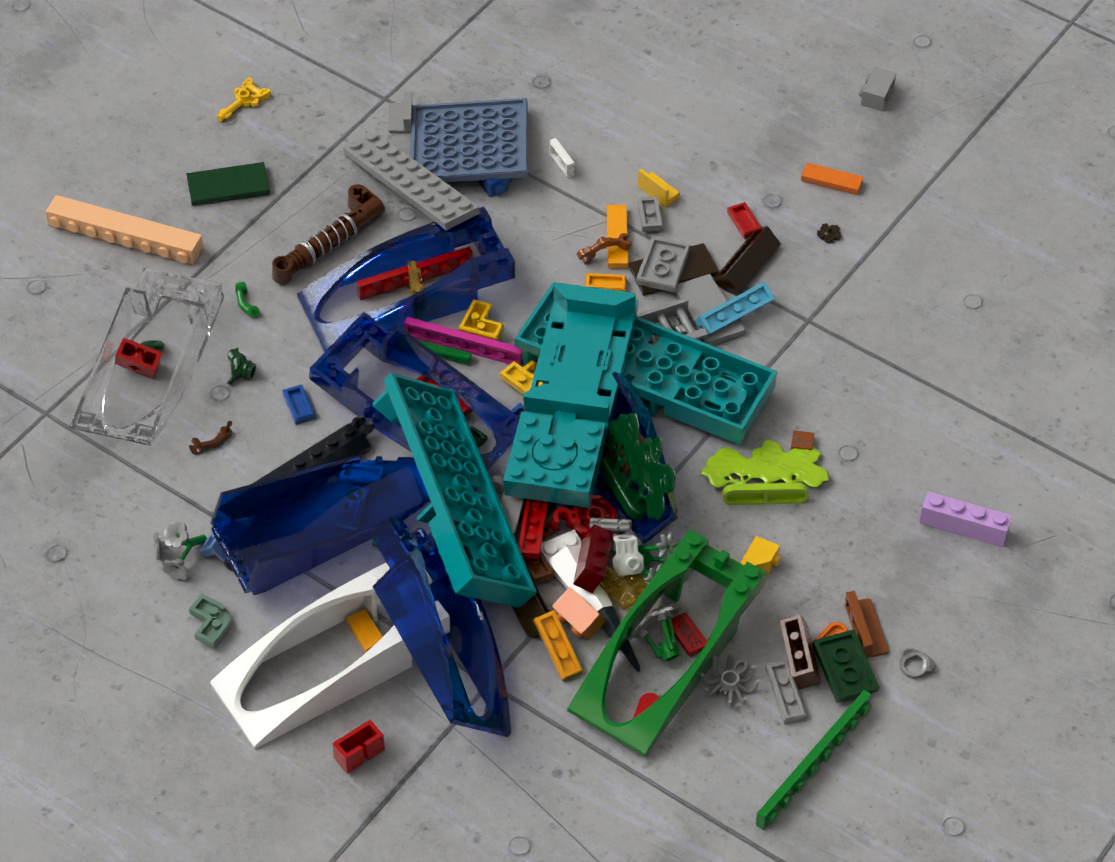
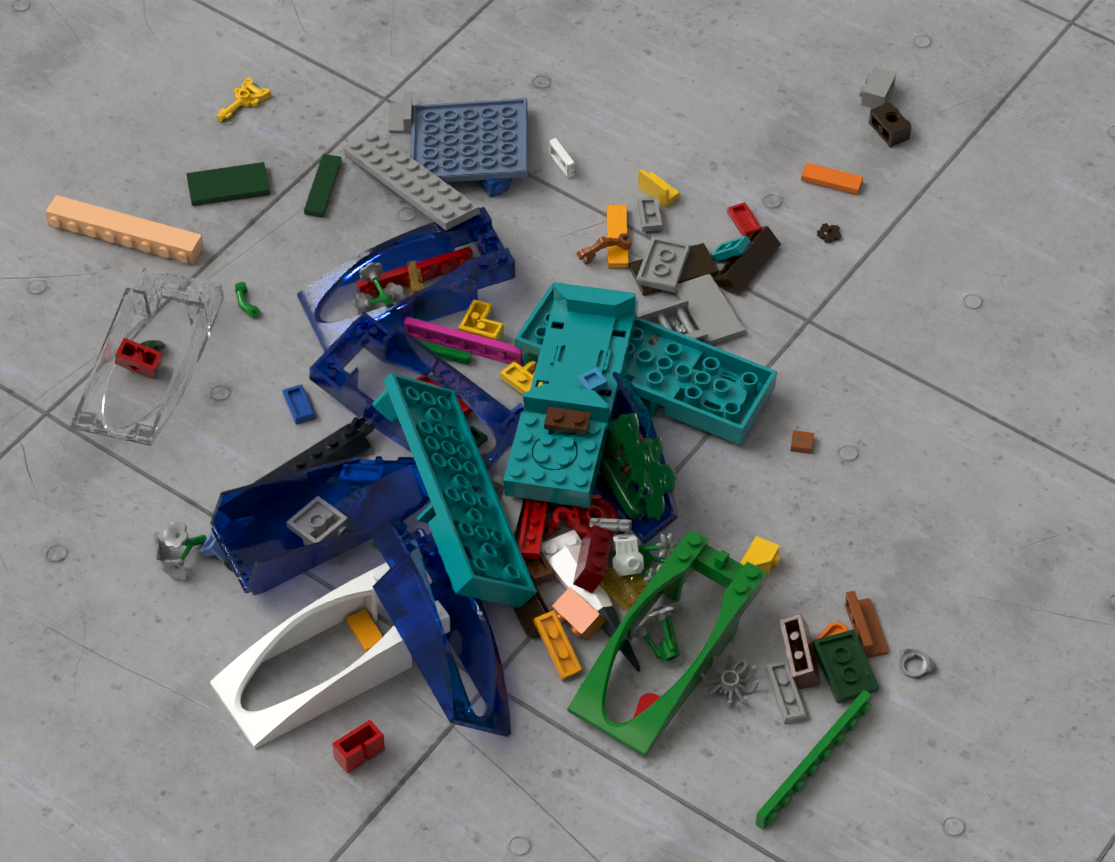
(215, 620): sand green plate -> none
(223, 434): reddish brown piece -> none
(240, 366): dark green animal -> none
(318, 522): none -> light grey plate
(322, 185): none -> dark green tile
(346, 226): reddish brown piece -> none
(388, 295): none -> light grey plant
(567, 420): none -> reddish brown plate
(592, 380): none -> dark azure plate
(606, 281): light orange tile -> none
(688, 634): red tile -> none
(731, 248): none -> teal plate
(735, 308): medium azure hinge -> none
(770, 465): lime plant -> none
(890, 124): none -> dark brown brick
(965, 519): lavender brick -> none

